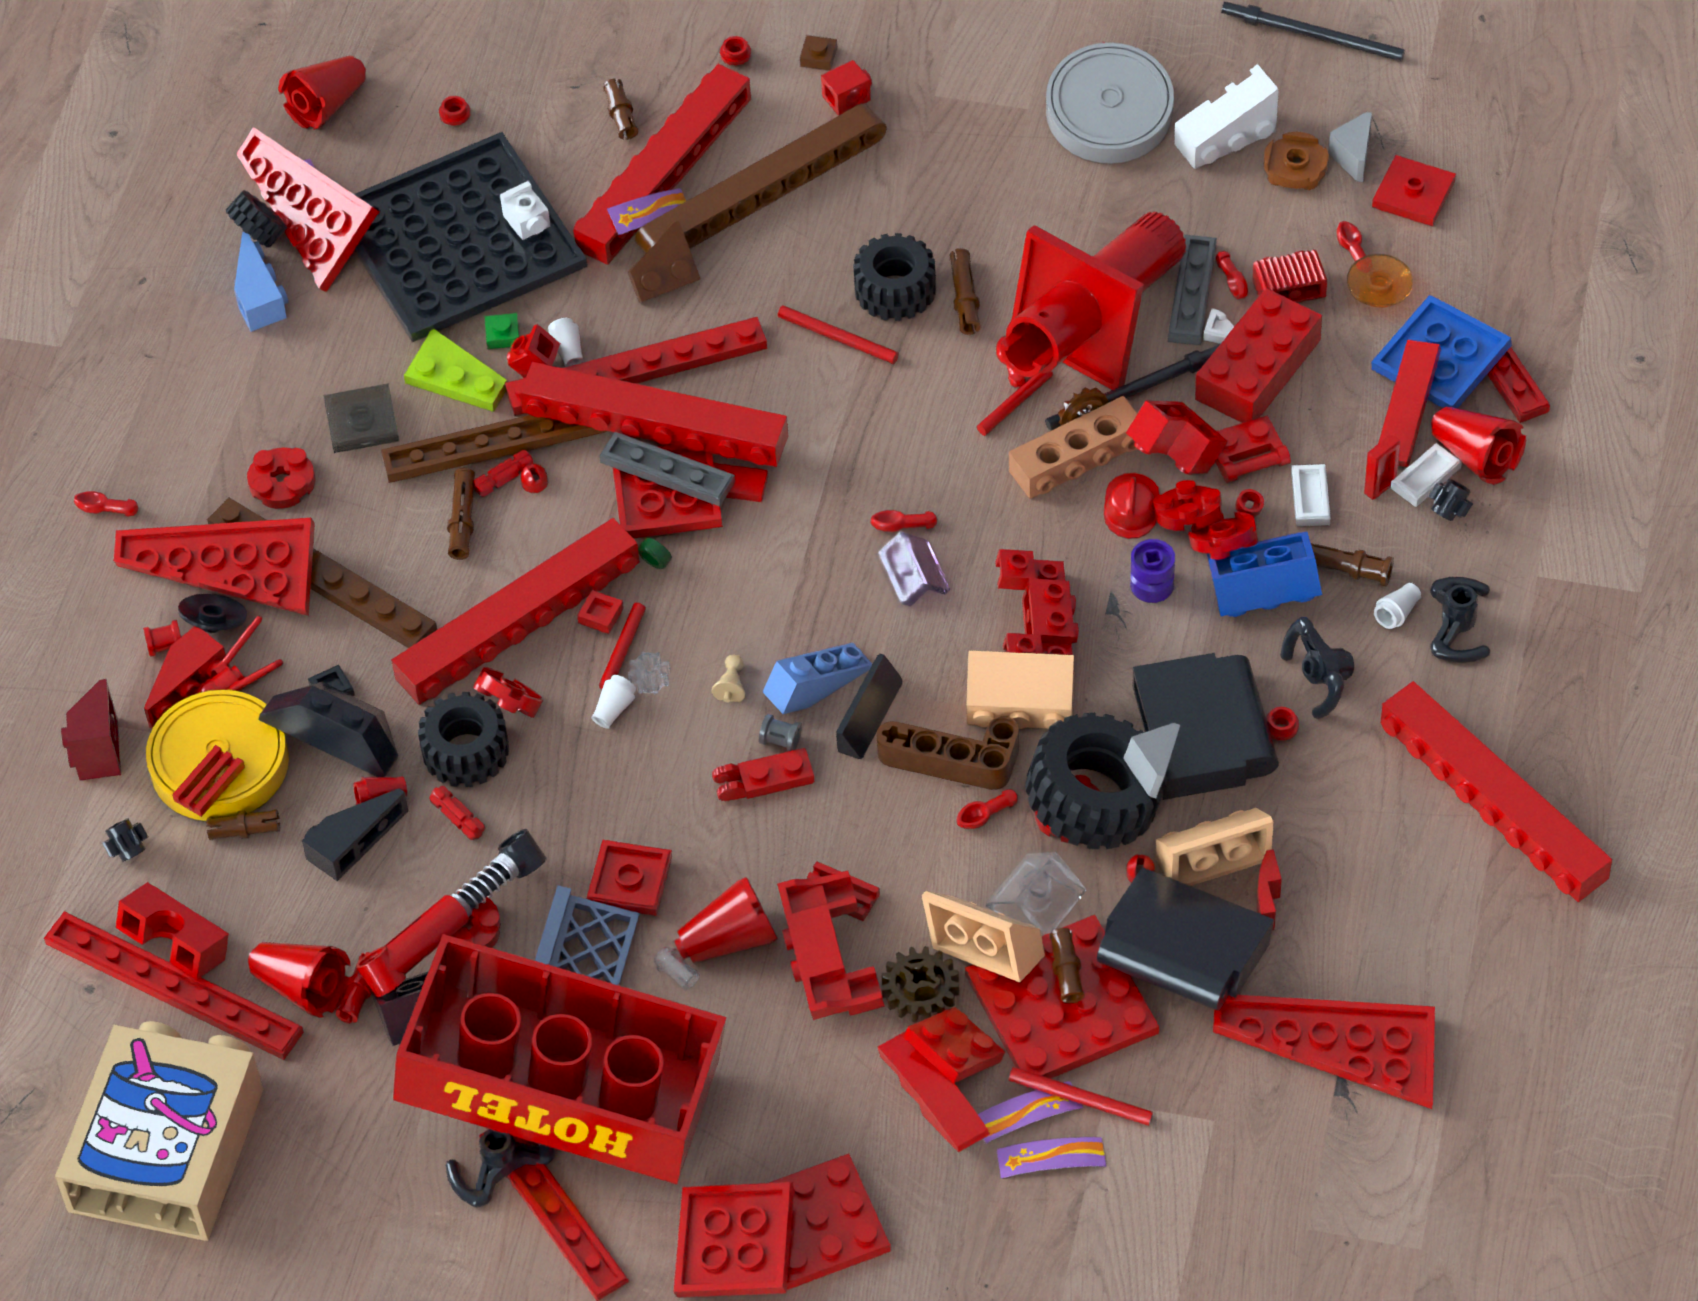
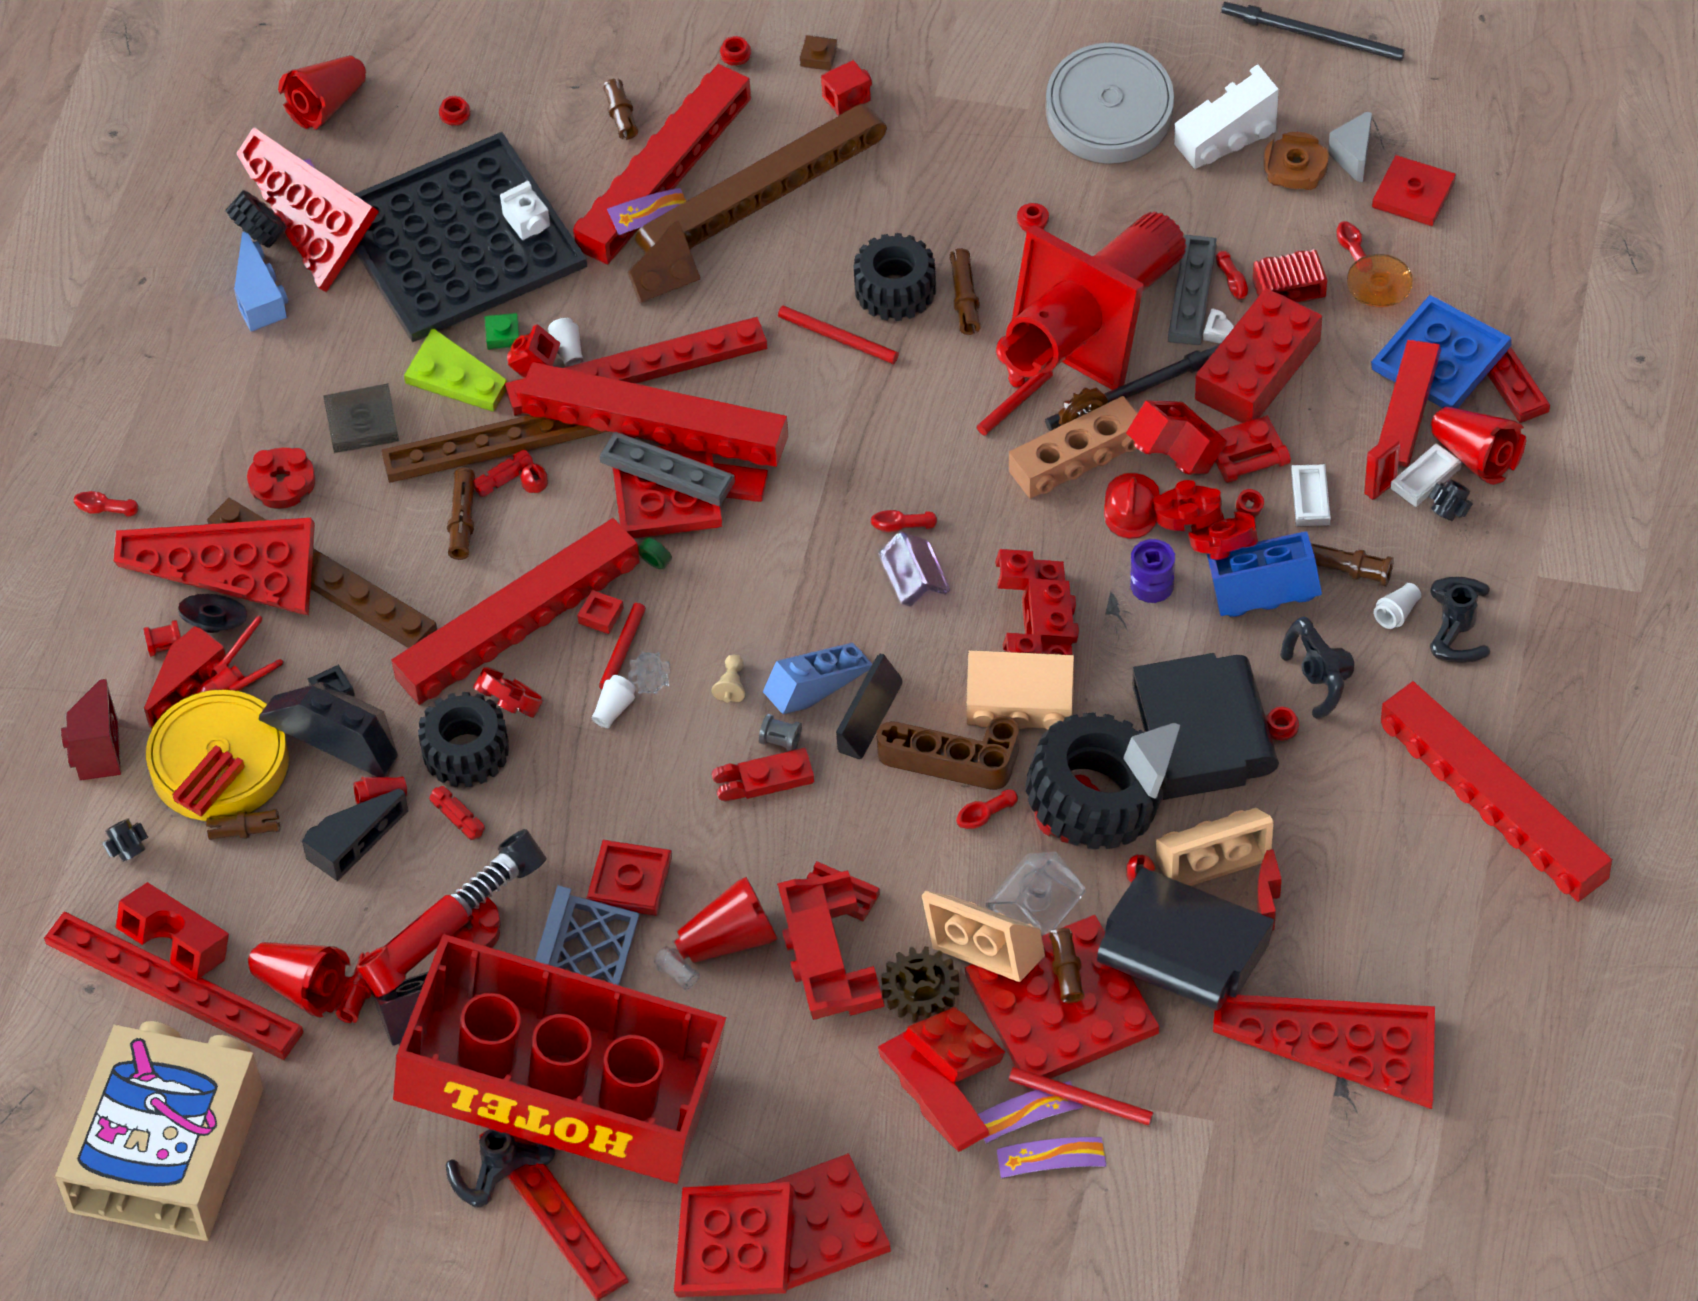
(1032, 214): none -> red plate

